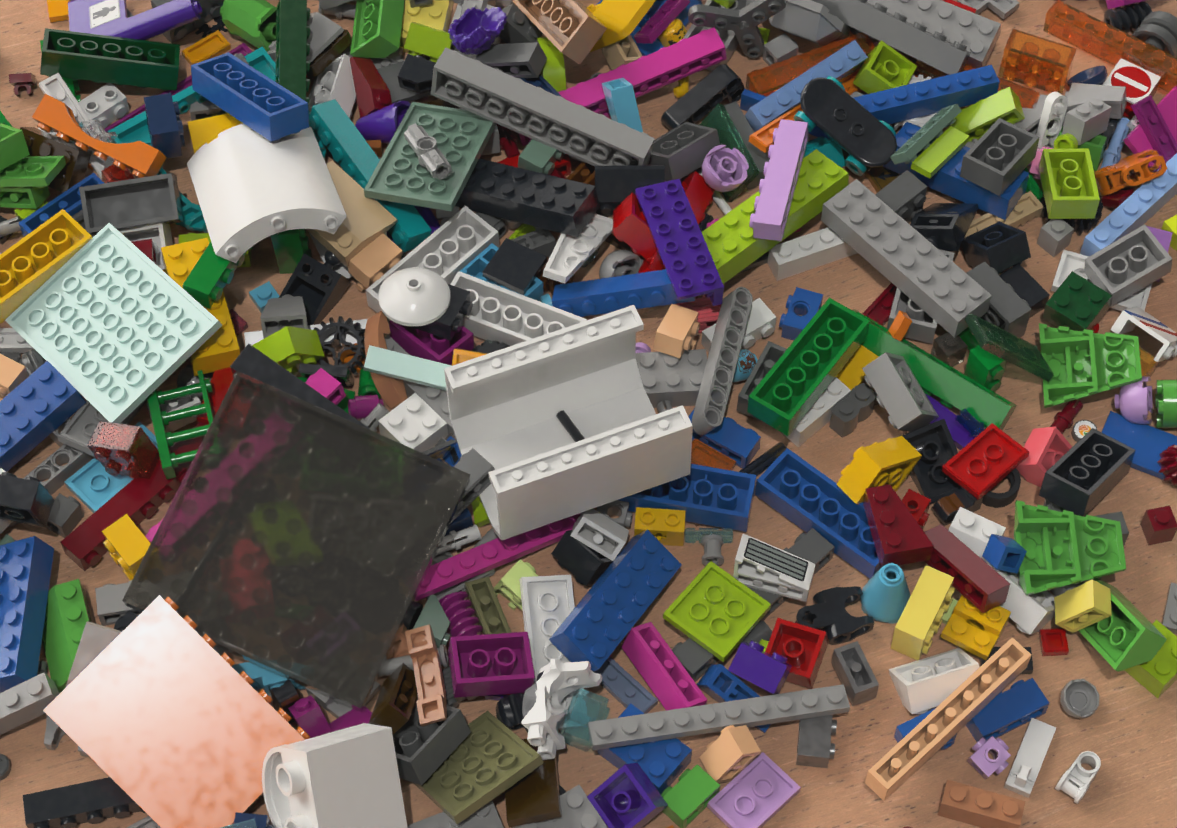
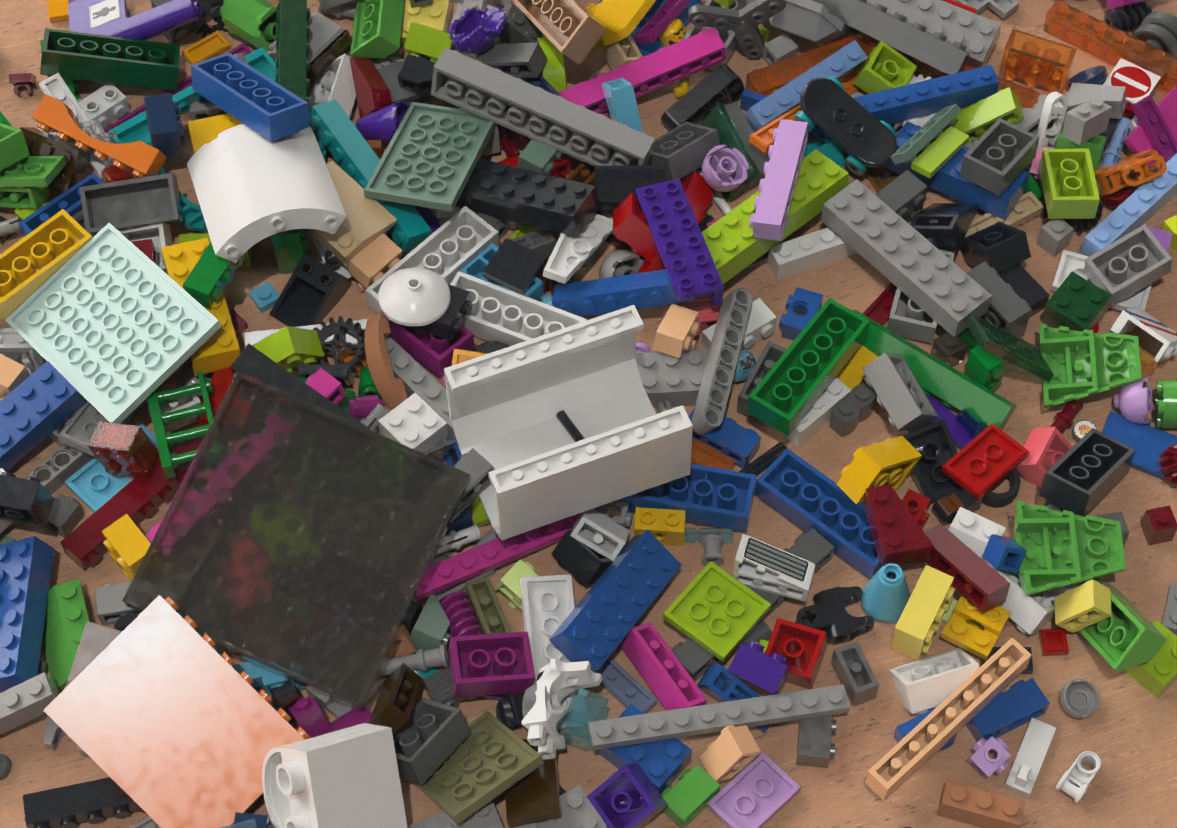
(282, 313): light grey torso -> none
(405, 367): light aqua tile -> none
(427, 151): light grey piece -> none
(428, 675): nougat slope -> none
(900, 325): orange tile -> none
(1066, 141): lime tile -> none

